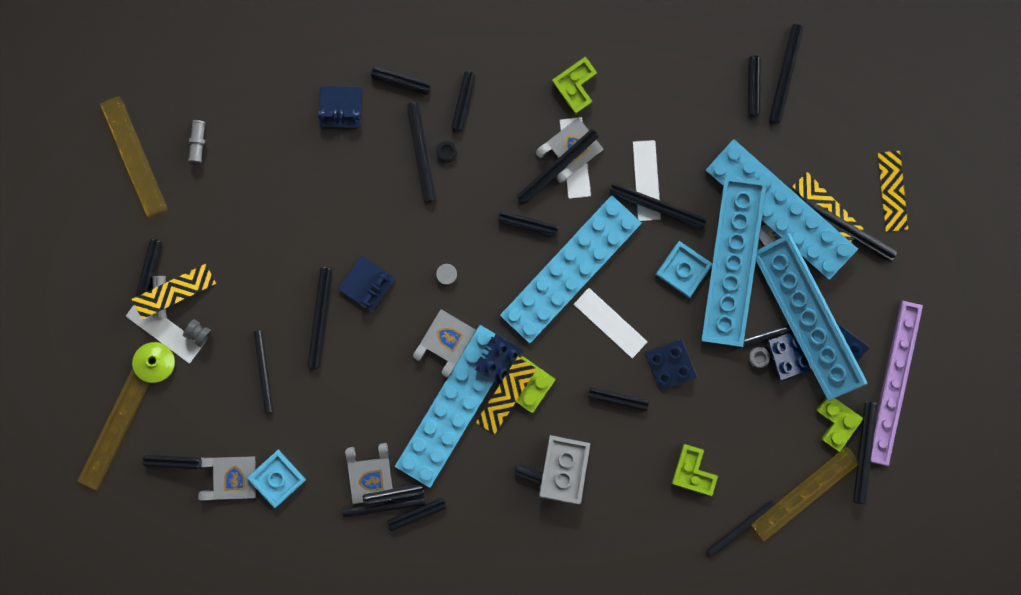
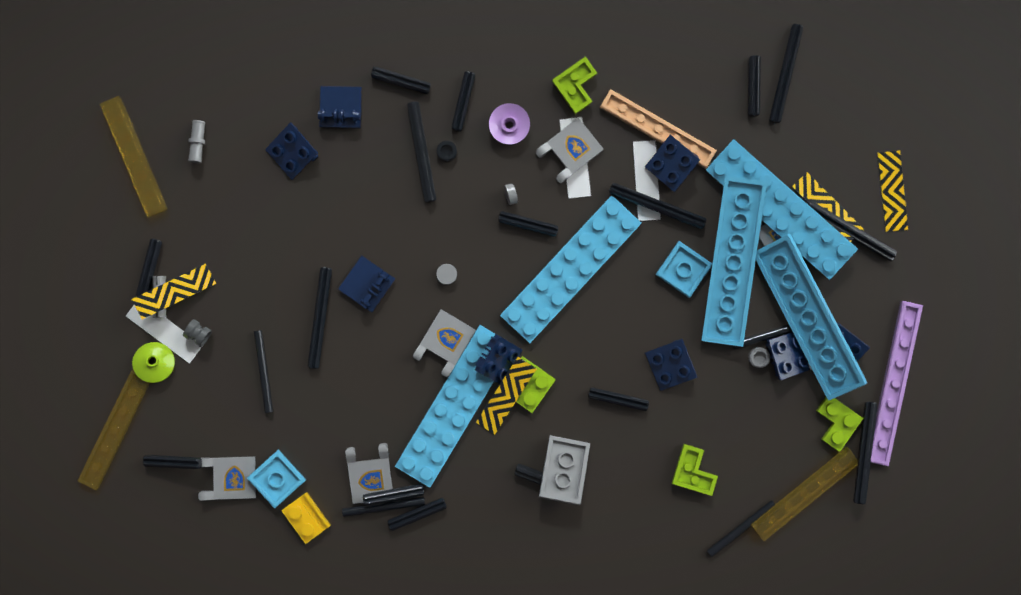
(291, 151): none -> dark blue hinge
(306, 517): none -> yellow plate
(509, 113): none -> lavender dish
(511, 194): none -> light grey tile
(554, 169): black axle -> none
(610, 322): white sticker -> none
(654, 126): none -> light nougat tile
(672, 163): none -> dark blue hinge

